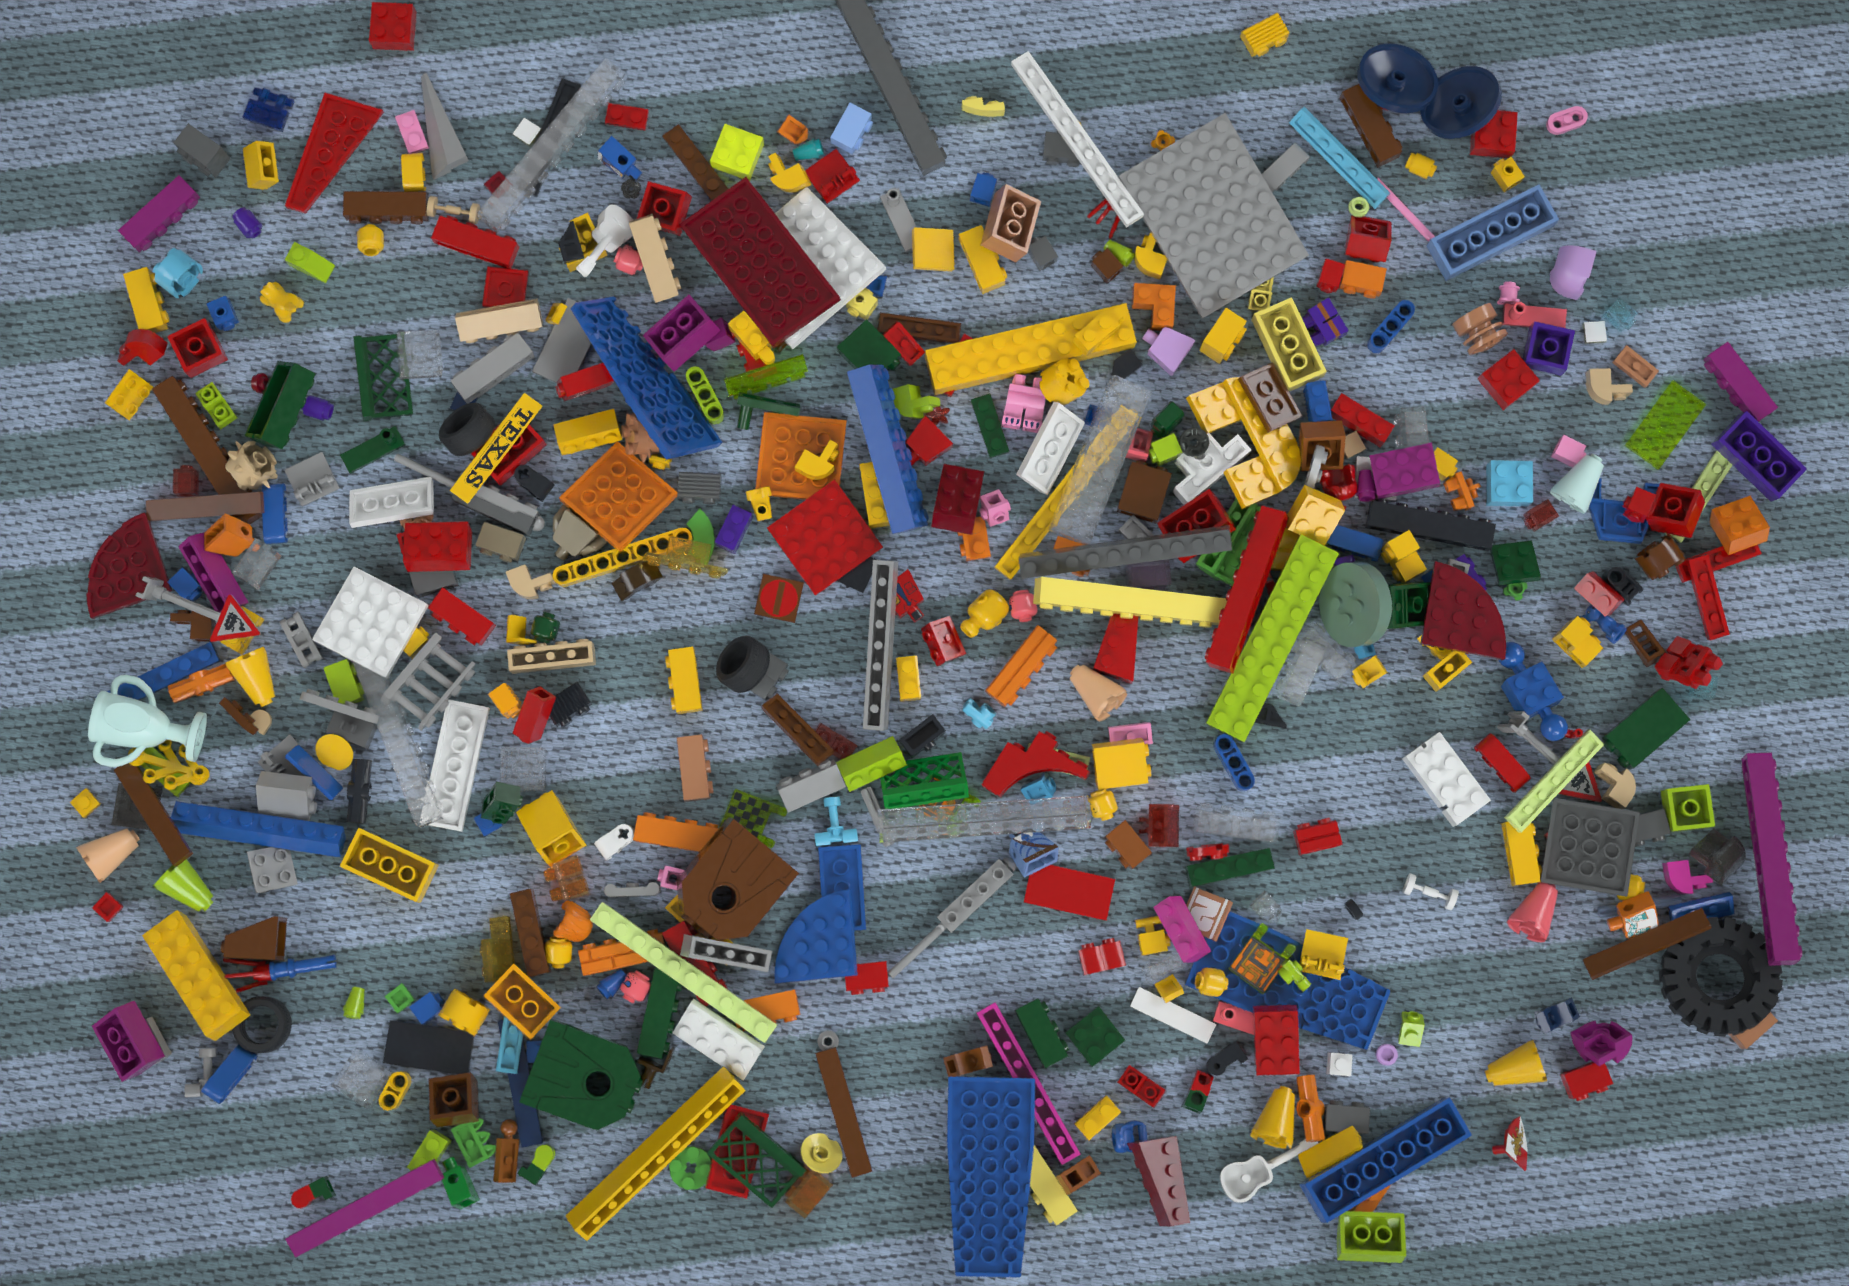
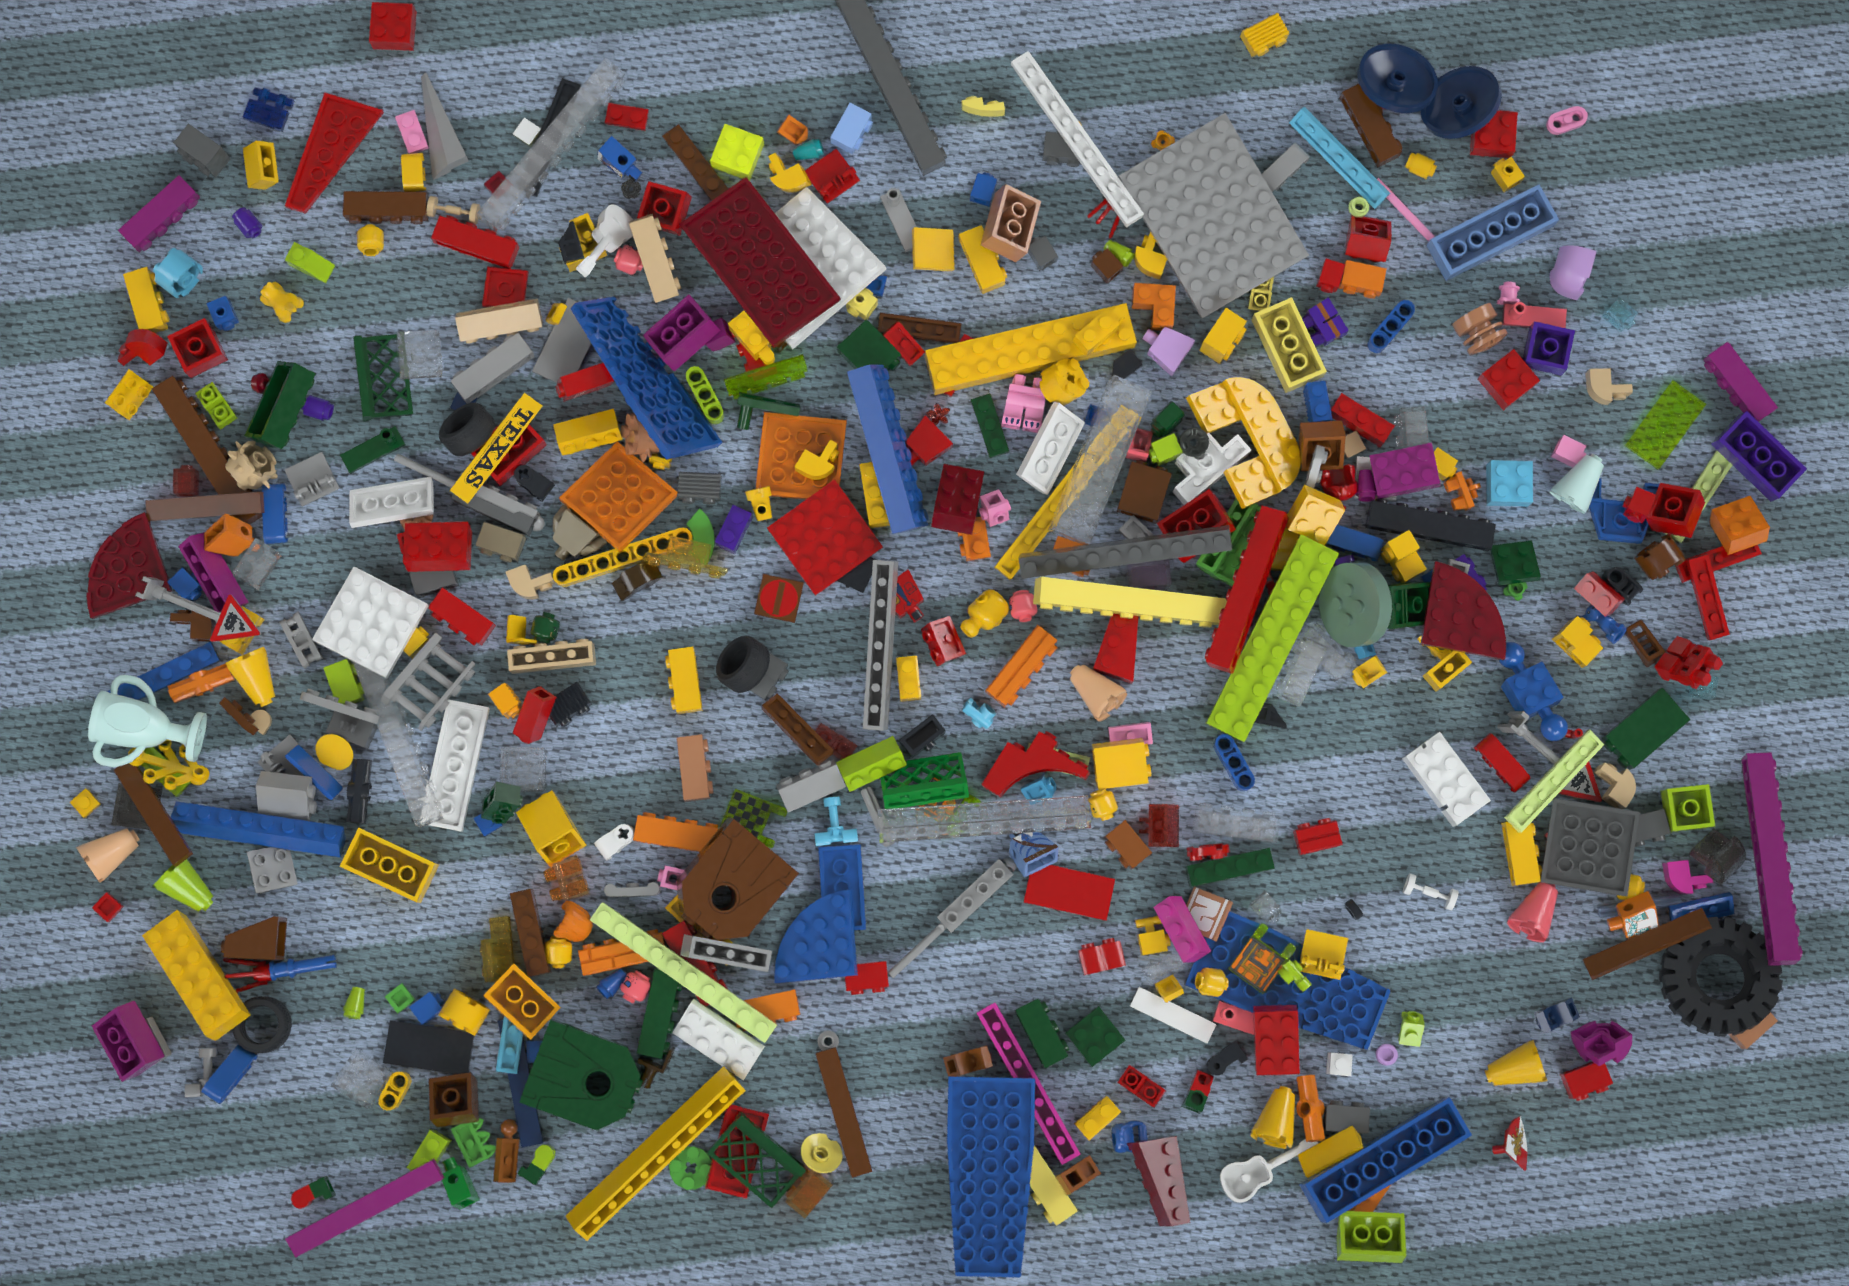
(910, 403): lime brick -> none
(1270, 397): tile -> none
(1540, 516): clear red brick -> none
(1594, 332): white tile -> none
(1635, 366): nougat plate -> none

